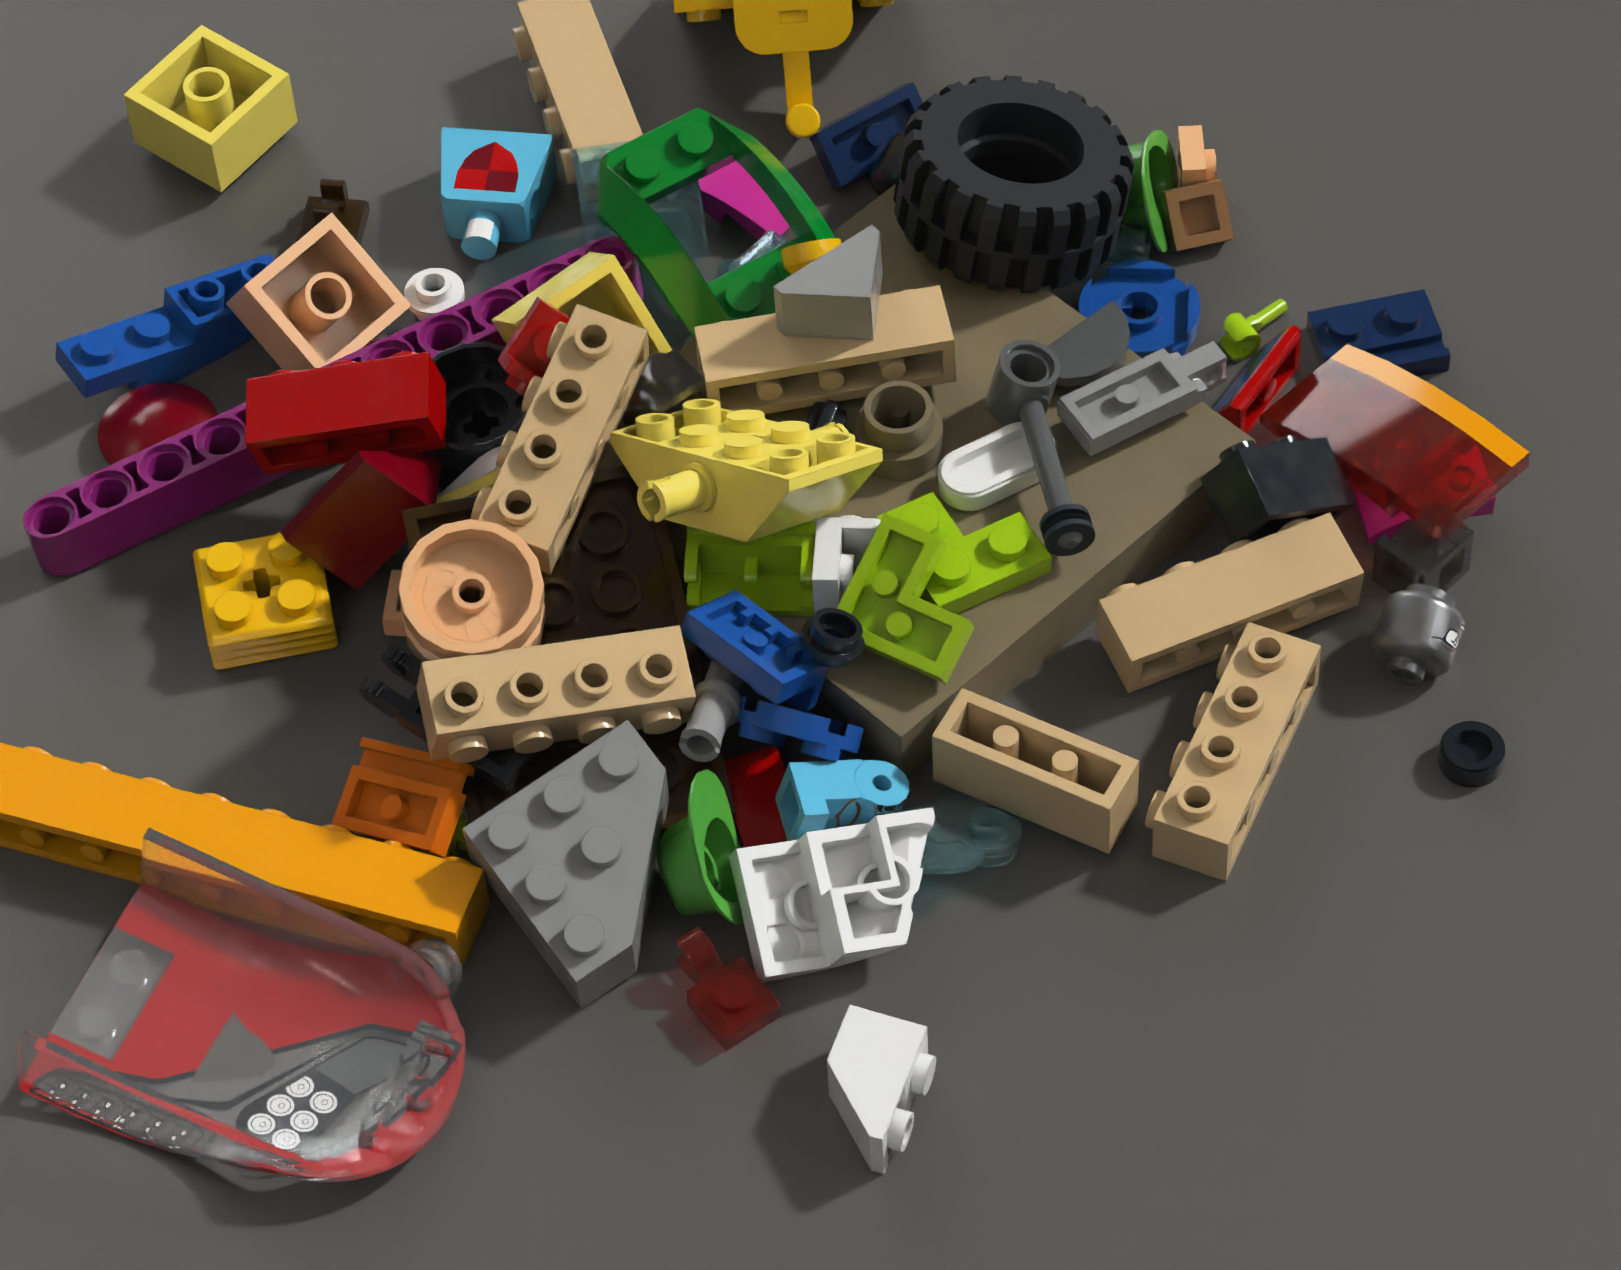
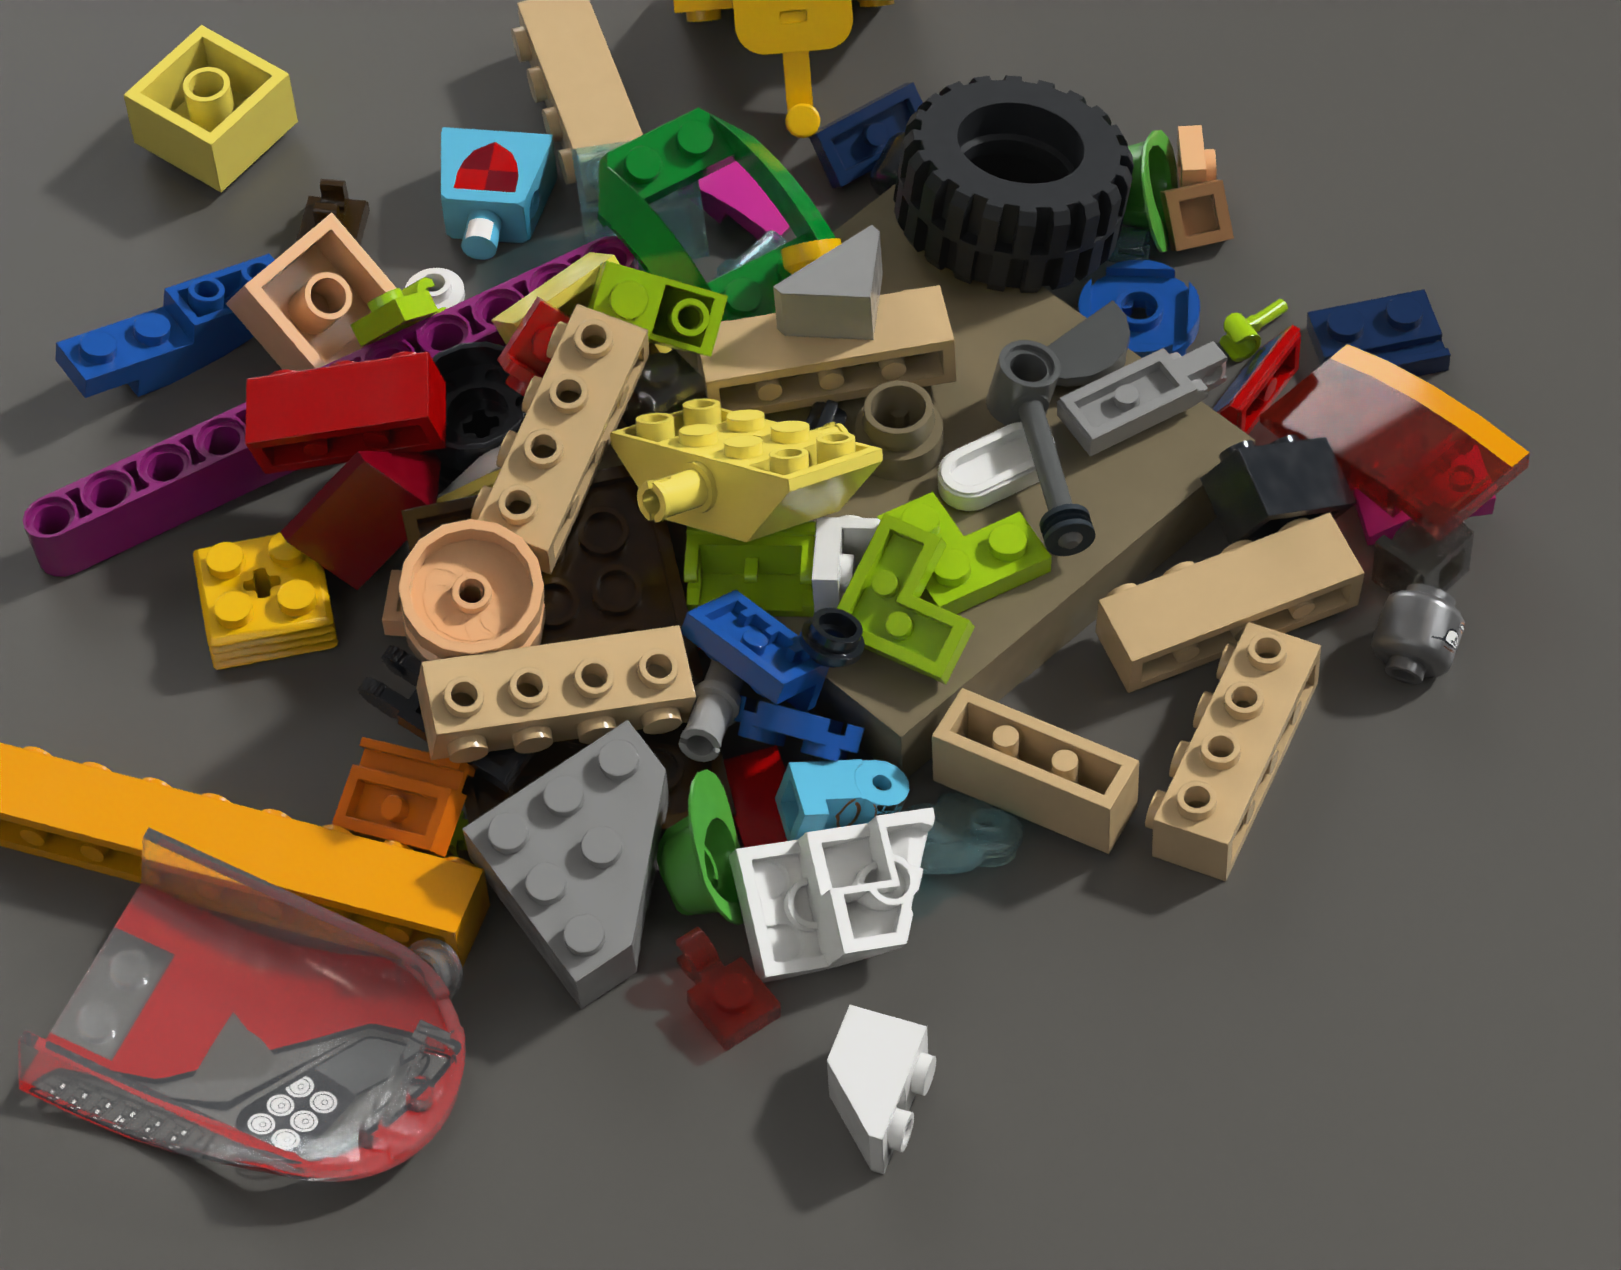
(150, 416): dark red dish -> none
(395, 312): none -> lime plate
(670, 310): none -> lime slope
(1471, 754): black tile -> none

